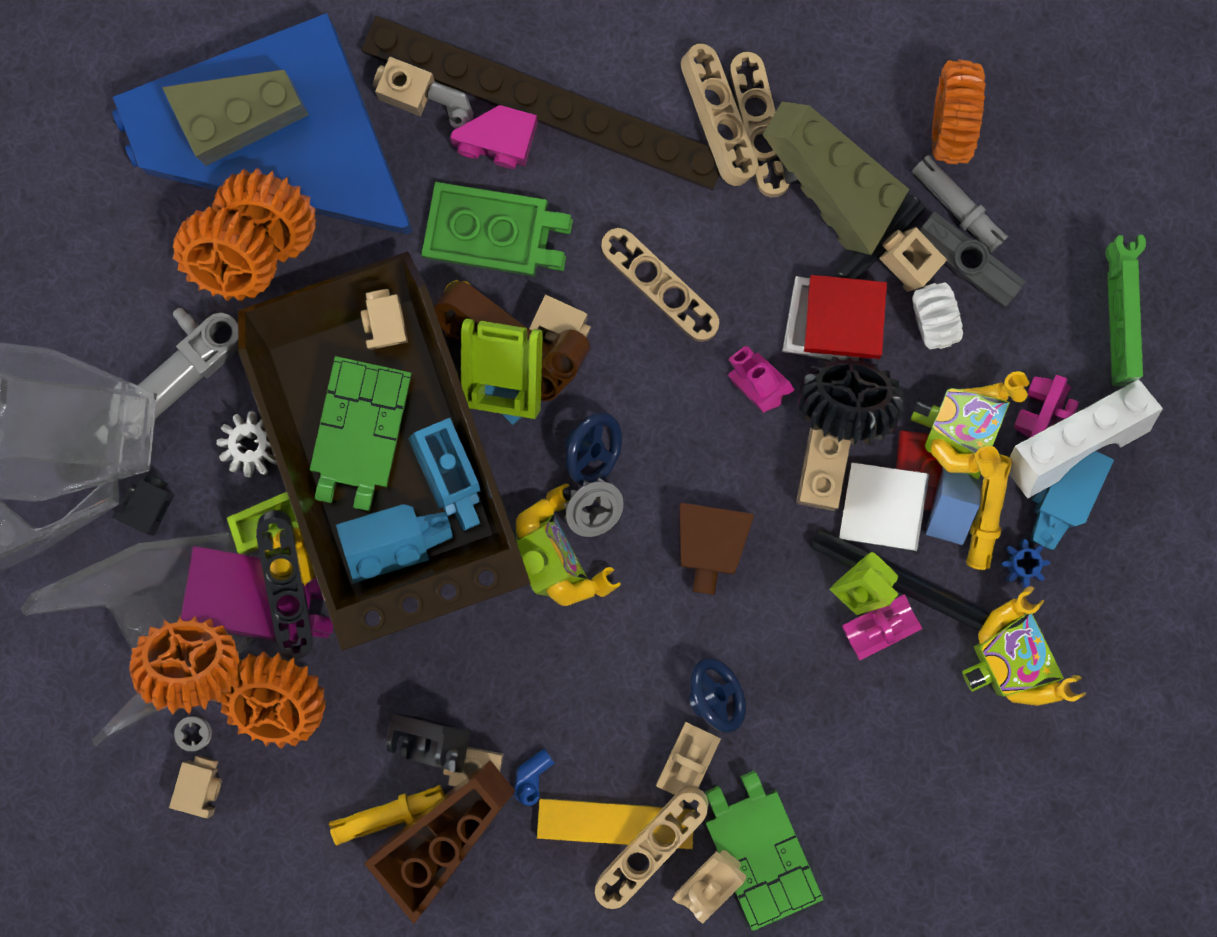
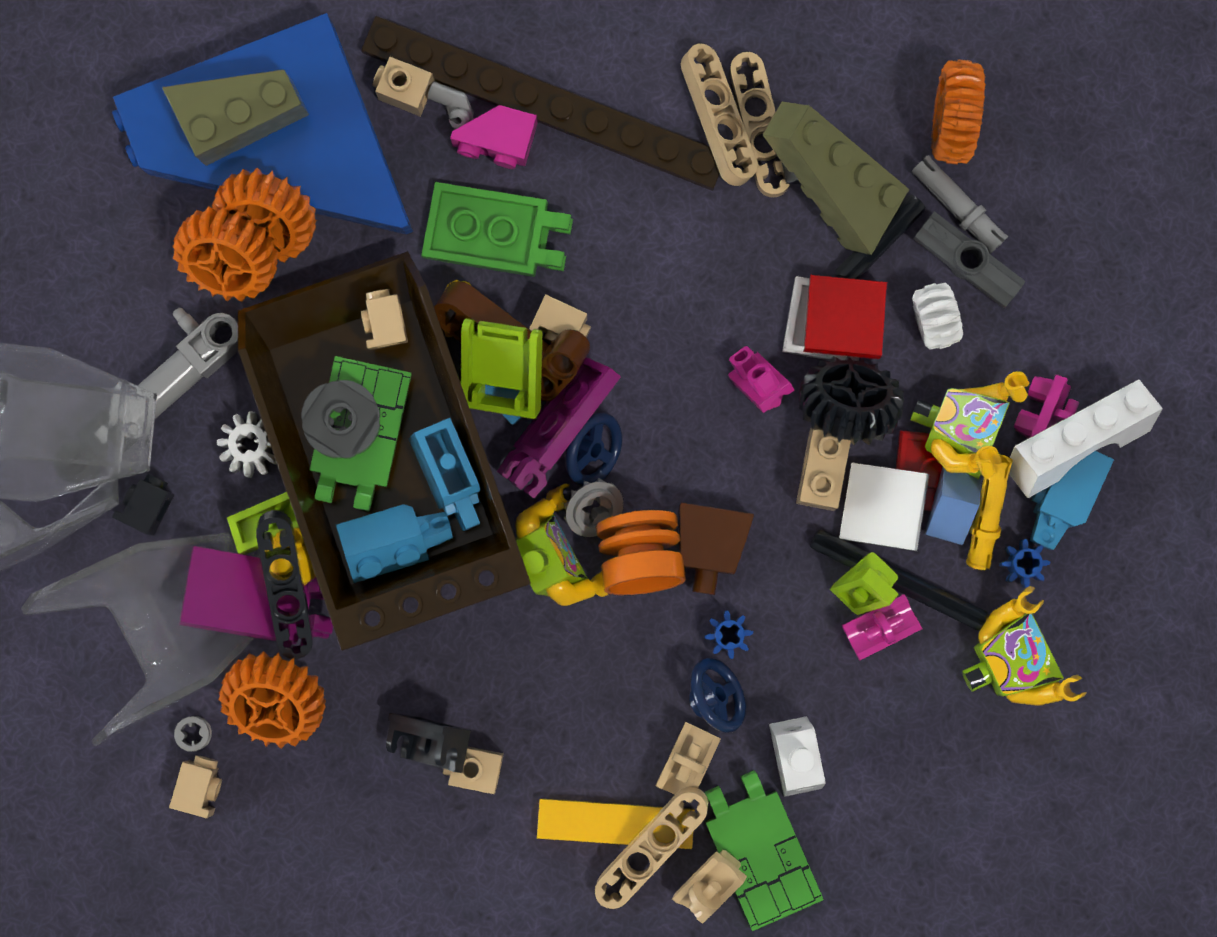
(184, 664): orange gear -> none
(319, 425): none -> dark grey plate
(384, 816): yellow pin -> none
(432, 846): reddish brown wedge -> none
(527, 777): blue arm -> none
(557, 426): none -> magenta tile
(640, 547): none -> orange wheel
(664, 280): tan beam -> none
(717, 635): none -> blue gear
(797, 756): none -> white torso
(922, 257): tan brick -> none
(1125, 310): bright green tile -> none

